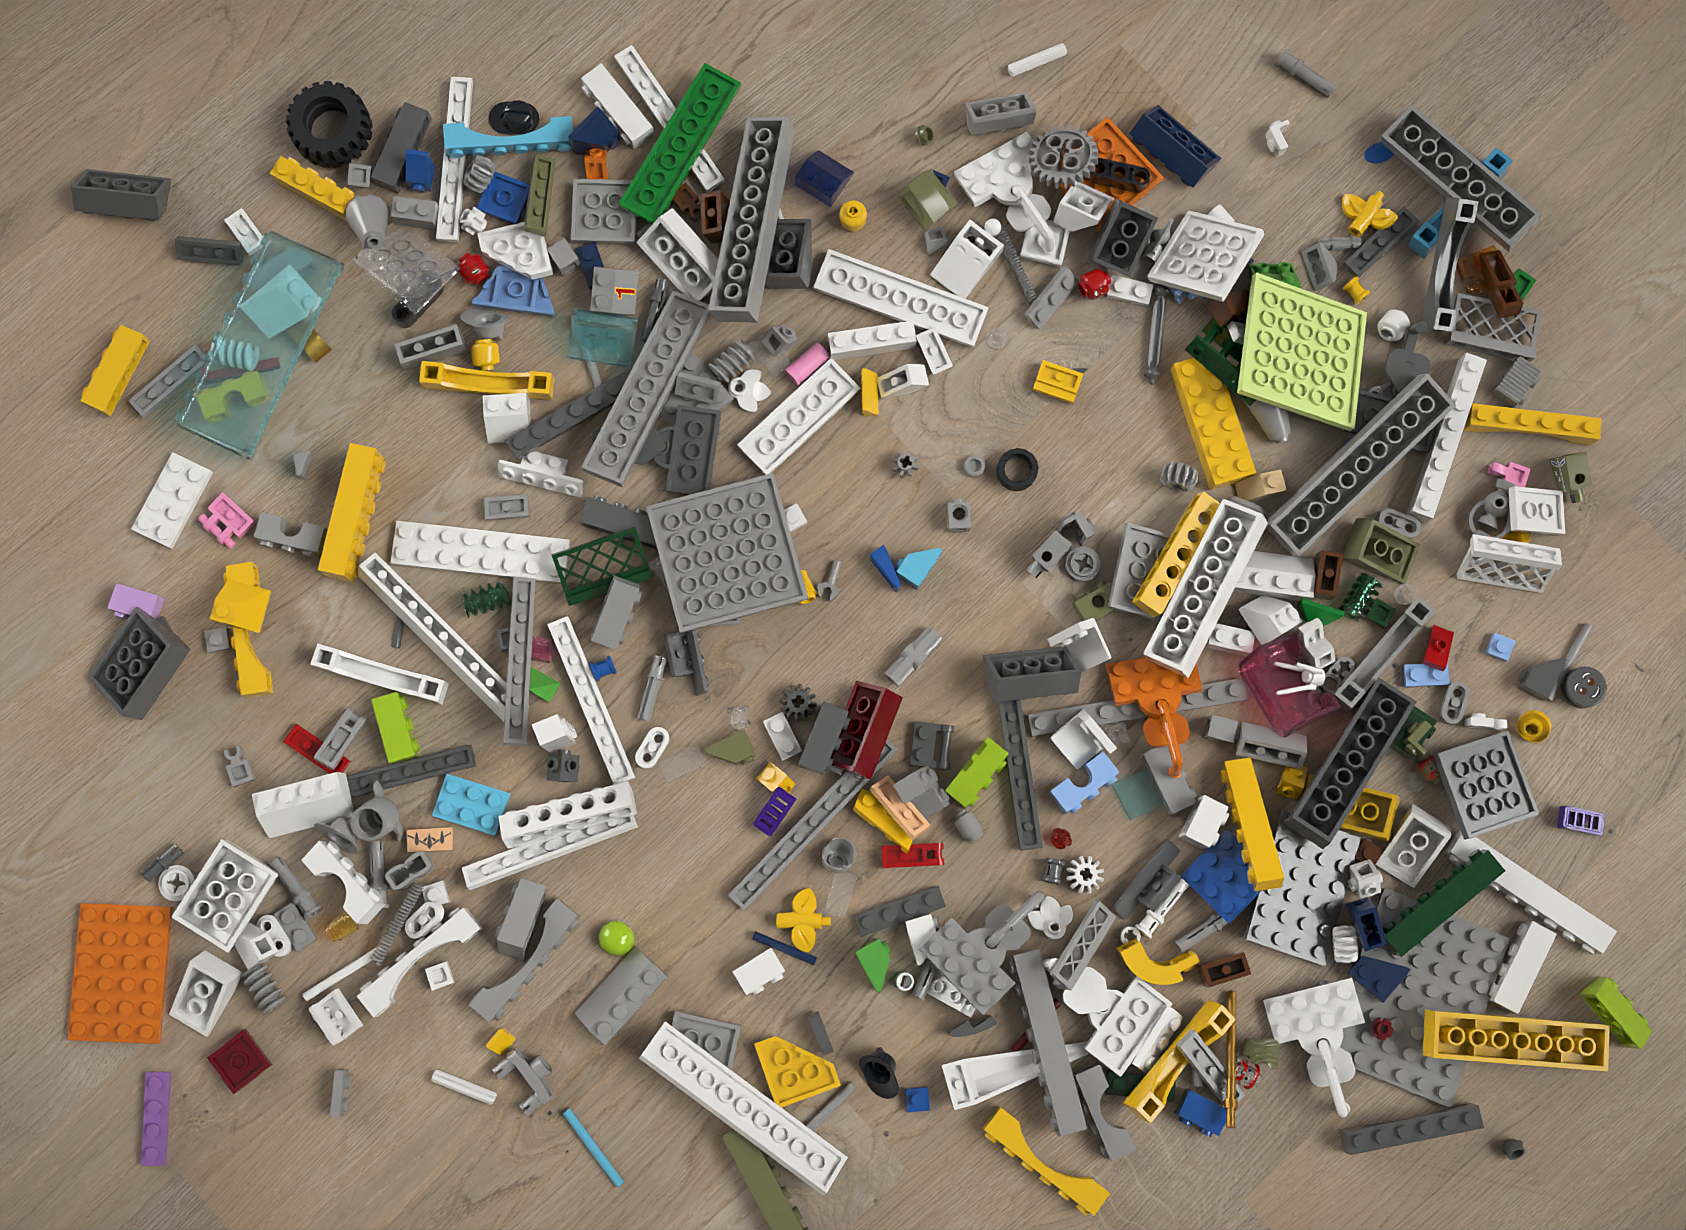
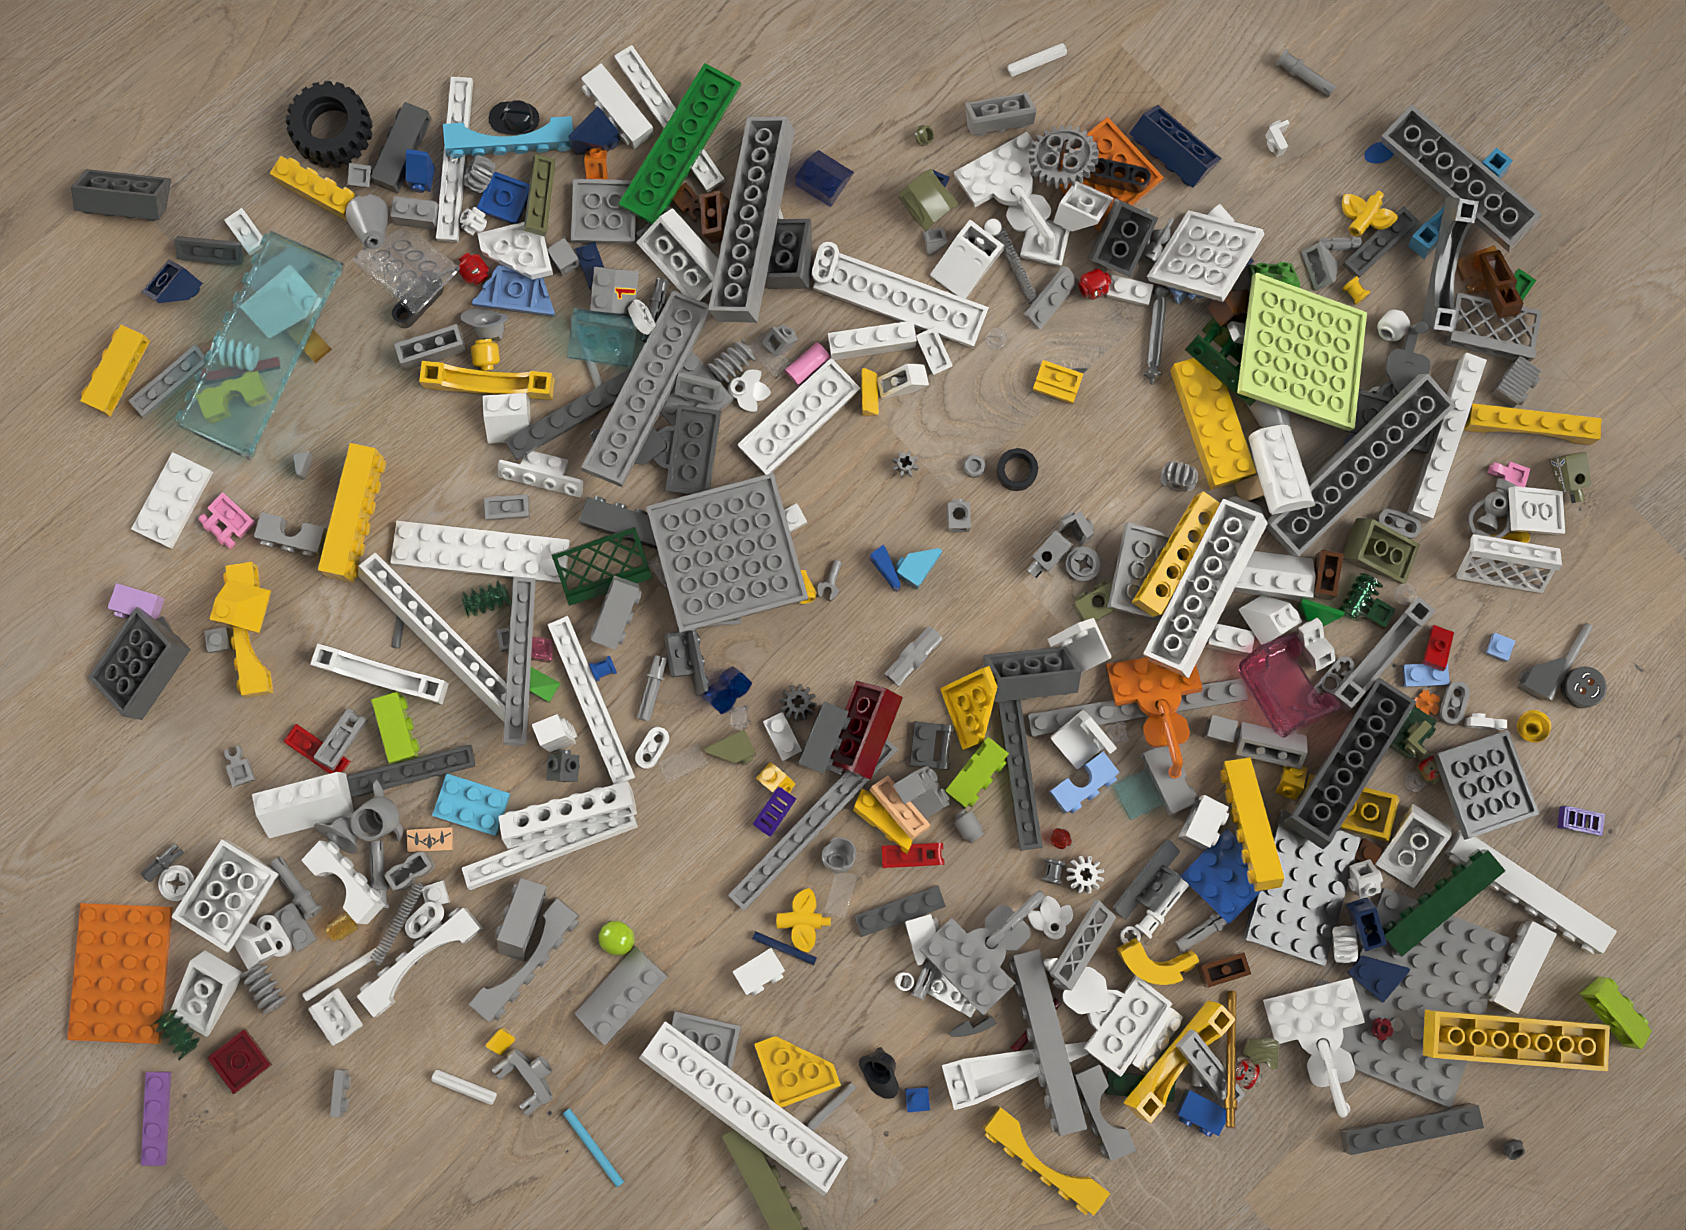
(172, 284): none -> dark blue slope
(176, 1033): none -> clear green piece
(439, 975): white plate -> none
(641, 317): none -> white beam
(725, 692): none -> clear blue brick
(820, 1033): dark grey beam -> none
(825, 264): none -> white plate
(853, 215): yellow head -> none
(875, 962): bright green slope -> none
(970, 705): none -> yellow plate
(1280, 469): none -> white container
(1310, 675): white plant -> none
(1427, 702): none -> orange plant

